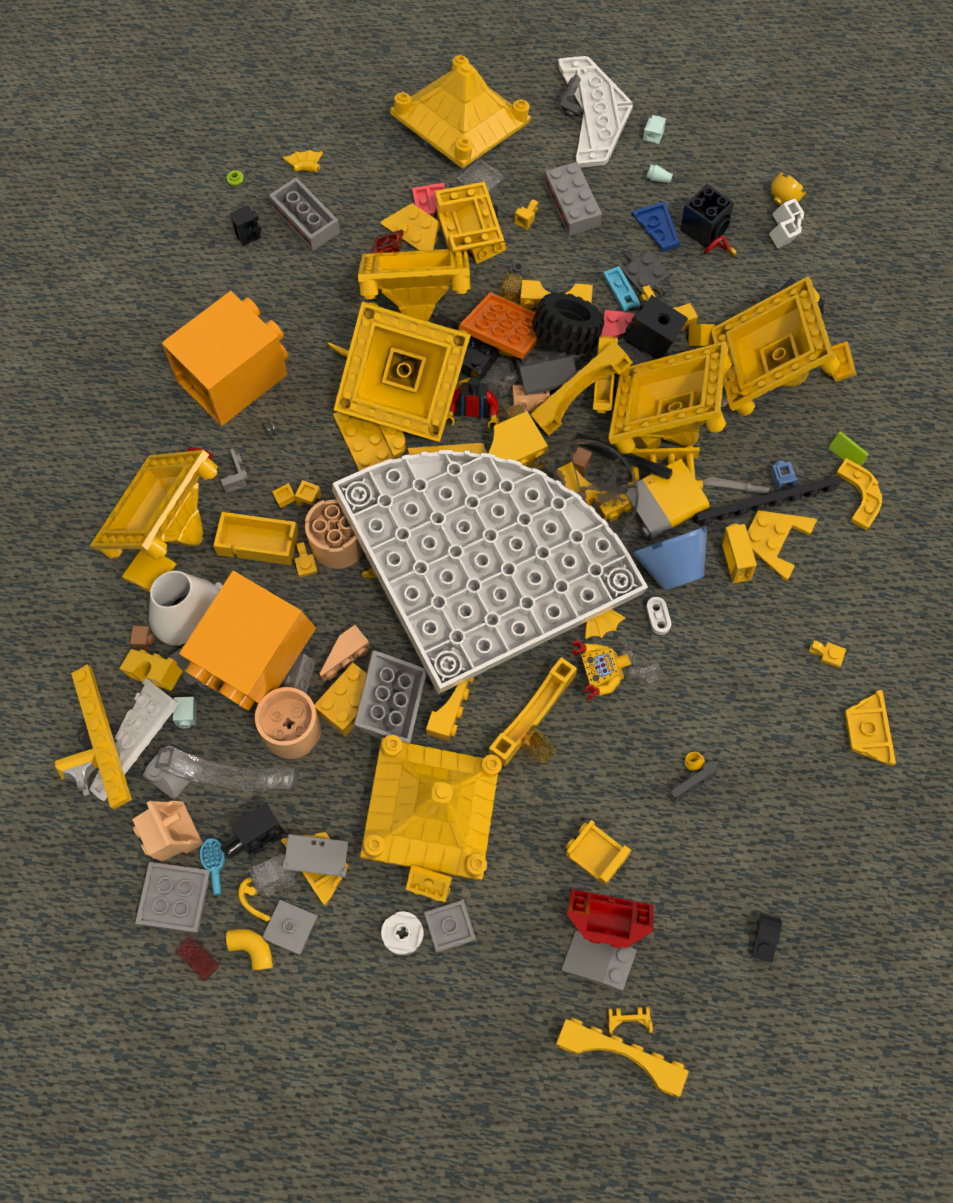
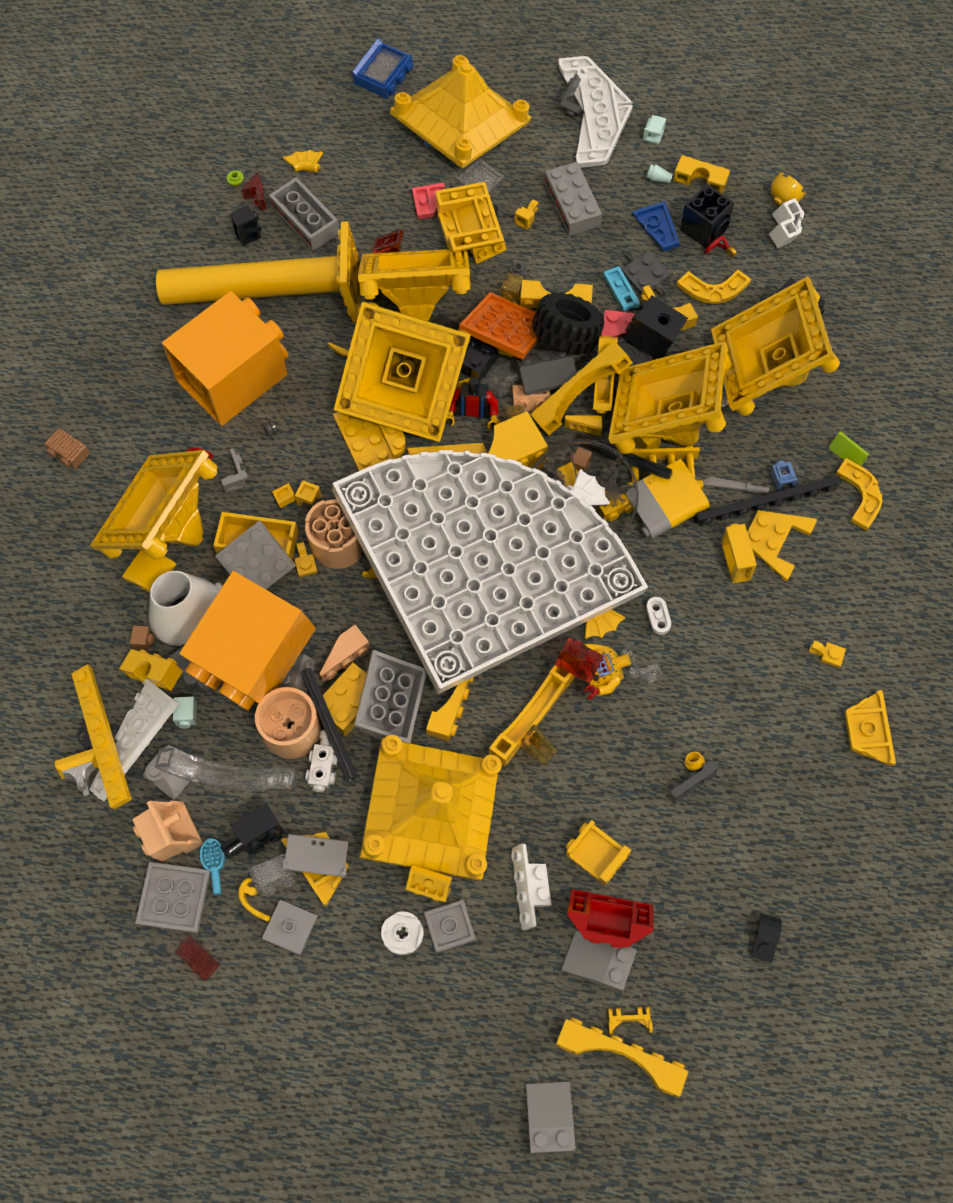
(66, 448): none -> medium nougat brick
(253, 944): yellow cylinder -> none
(254, 190): none -> clear red slope
(256, 556): none -> light grey plate
(269, 278): none -> yellow piece
(321, 765): none -> white brick
(328, 724): none -> black axle
(382, 69): none -> blue window
(418, 227): yellow wing -> none
(531, 886): none -> white bracket
(550, 1117): none -> light grey slope
(579, 660): none -> clear red brick
(584, 423): none -> yellow slope
(589, 489): none -> white arm
(675, 559): medium blue cone -> none
(691, 168): none -> yellow arch
(700, 334): yellow panel -> none
(713, 293): none -> yellow plate
(846, 367): yellow bracket -> none

